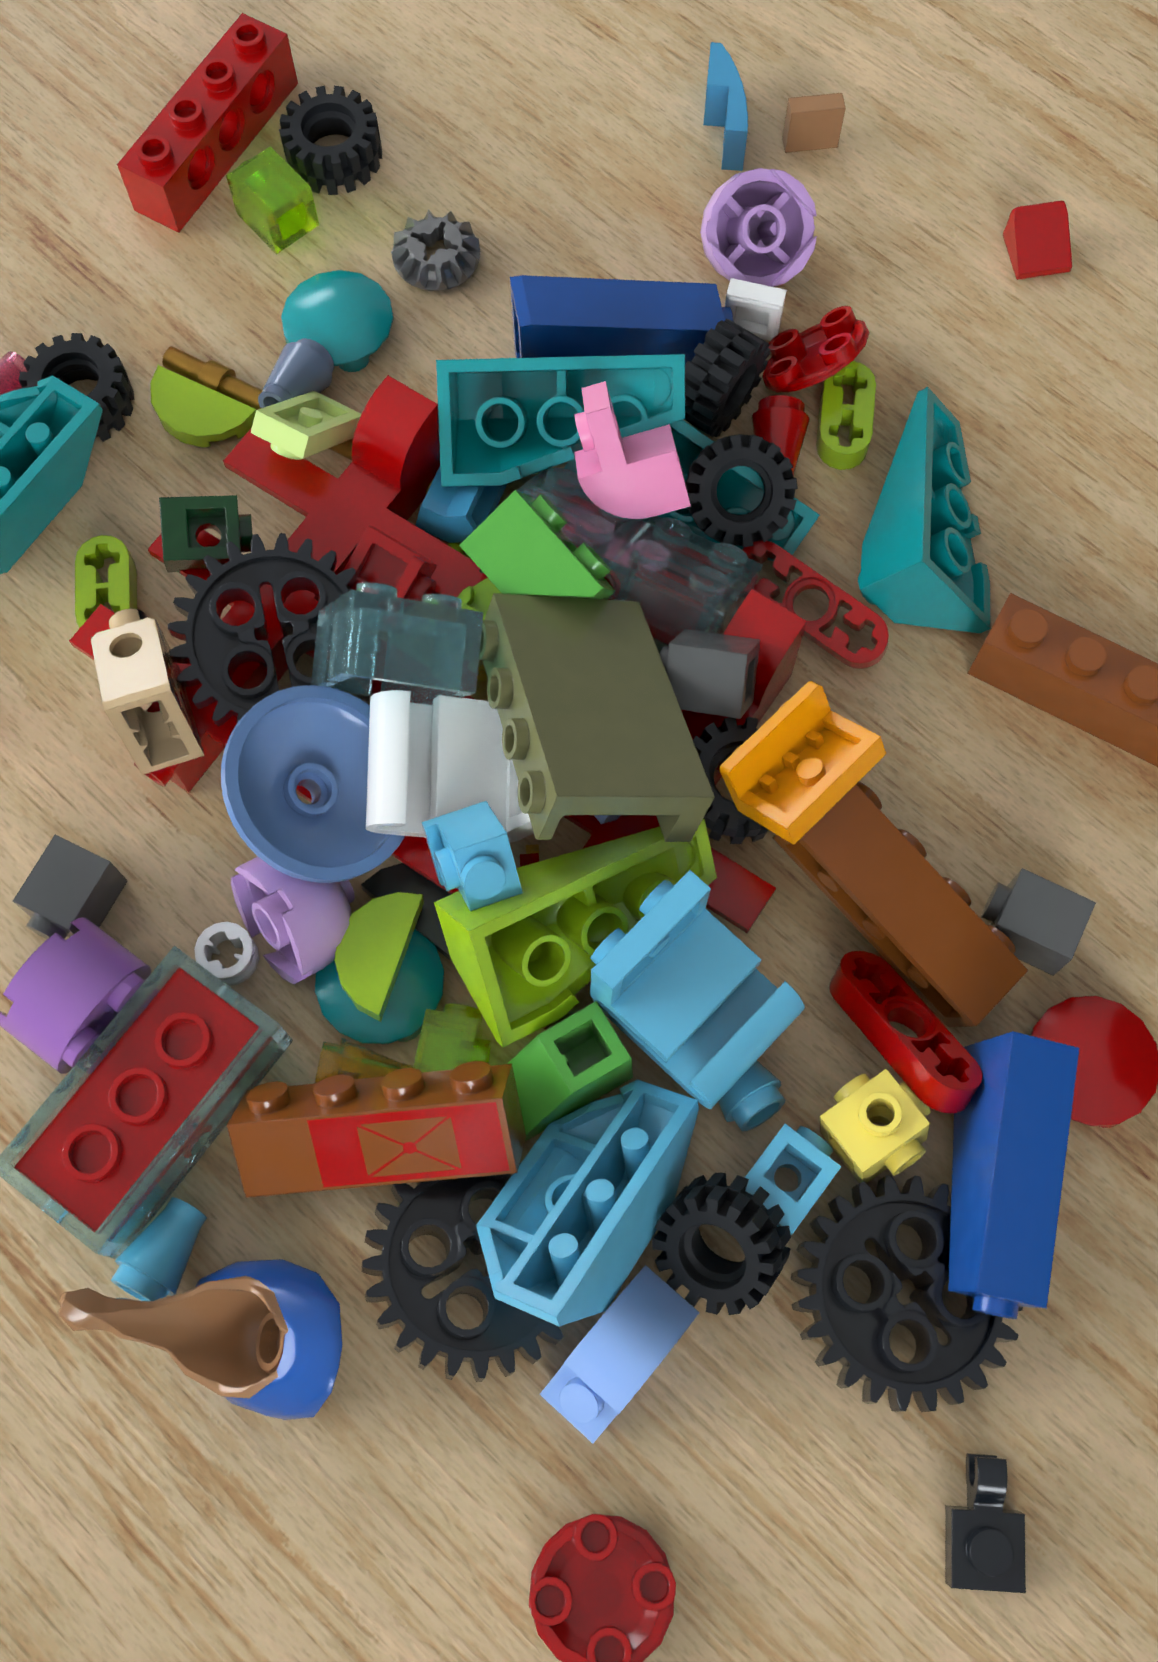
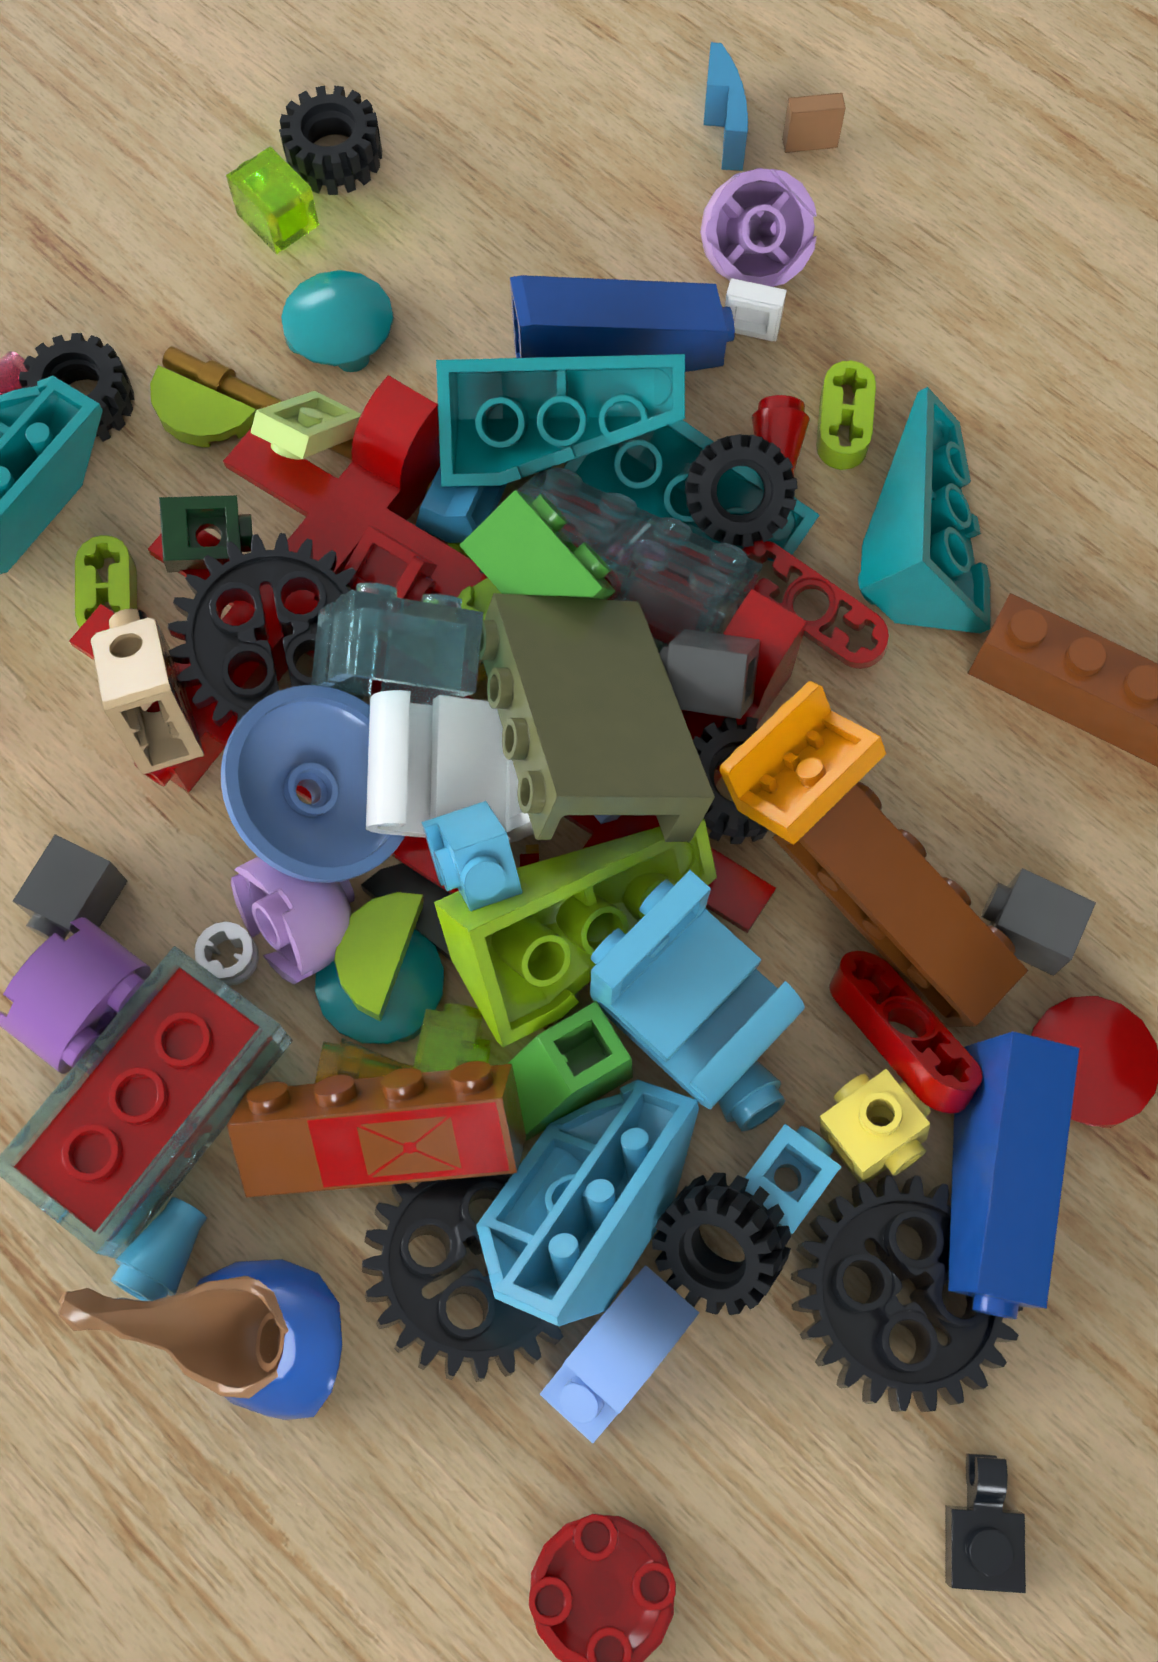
(209, 122): red brick -> none
(299, 370): sand blue cone -> none
(447, 266): flat silver gear -> none
(628, 474): bright pink brick -> none
(723, 376): black tyre -> none
(816, 353): red dish -> none
(1039, 240): red slope -> none

